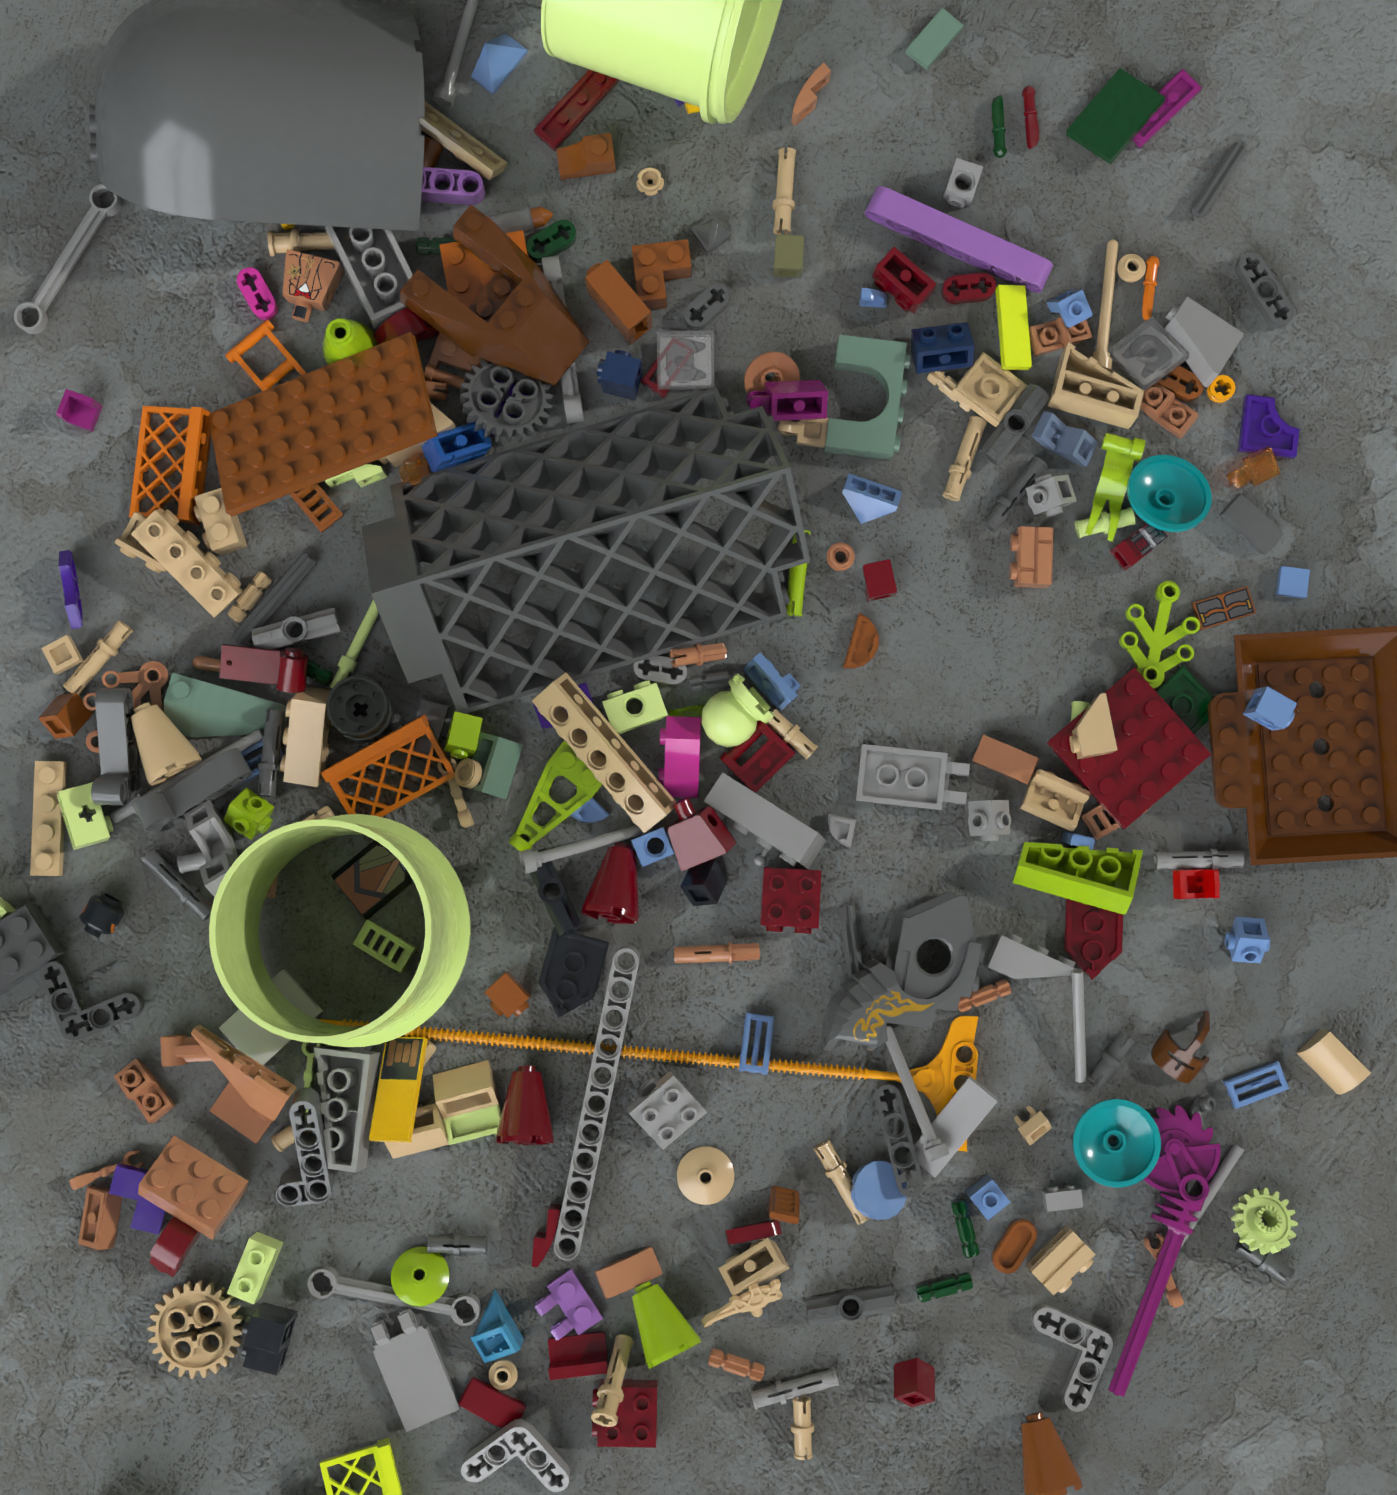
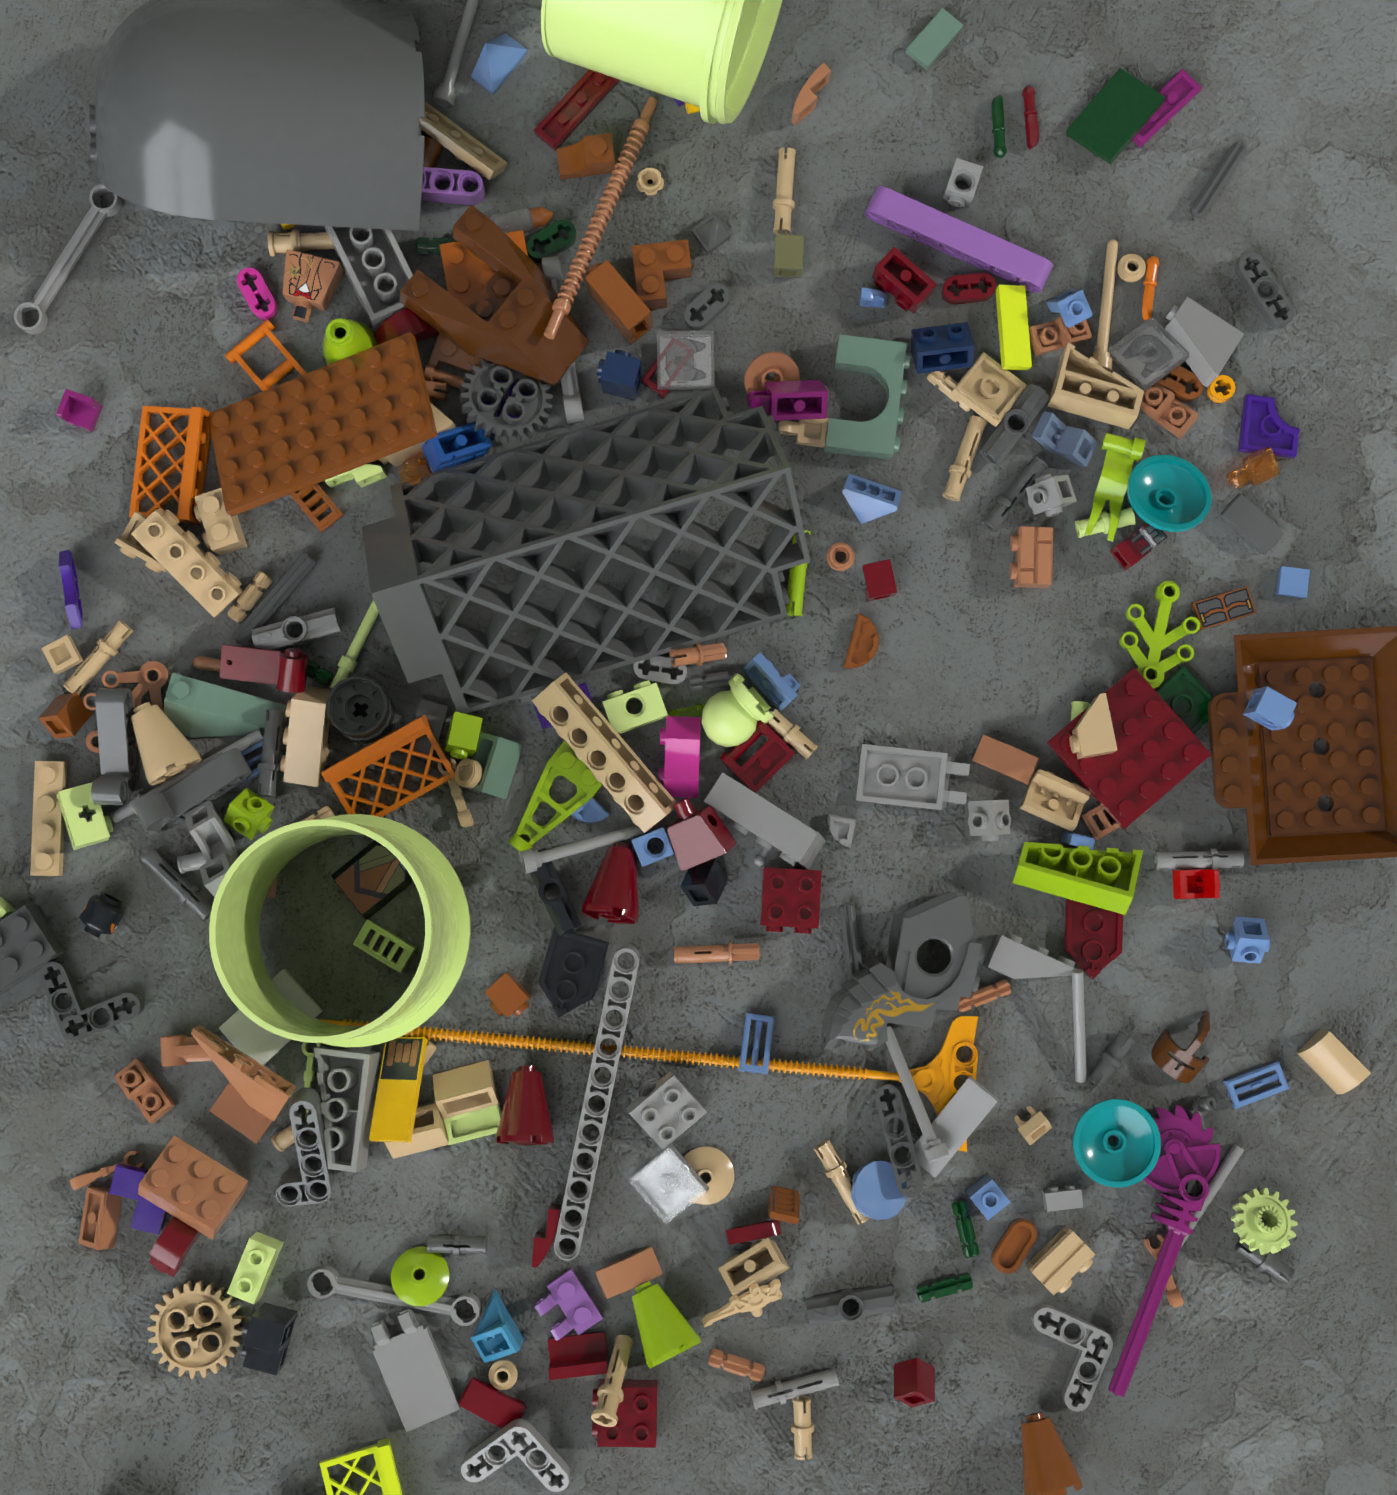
(561, 306): none -> nougat hose
(668, 1184): none -> clear tile

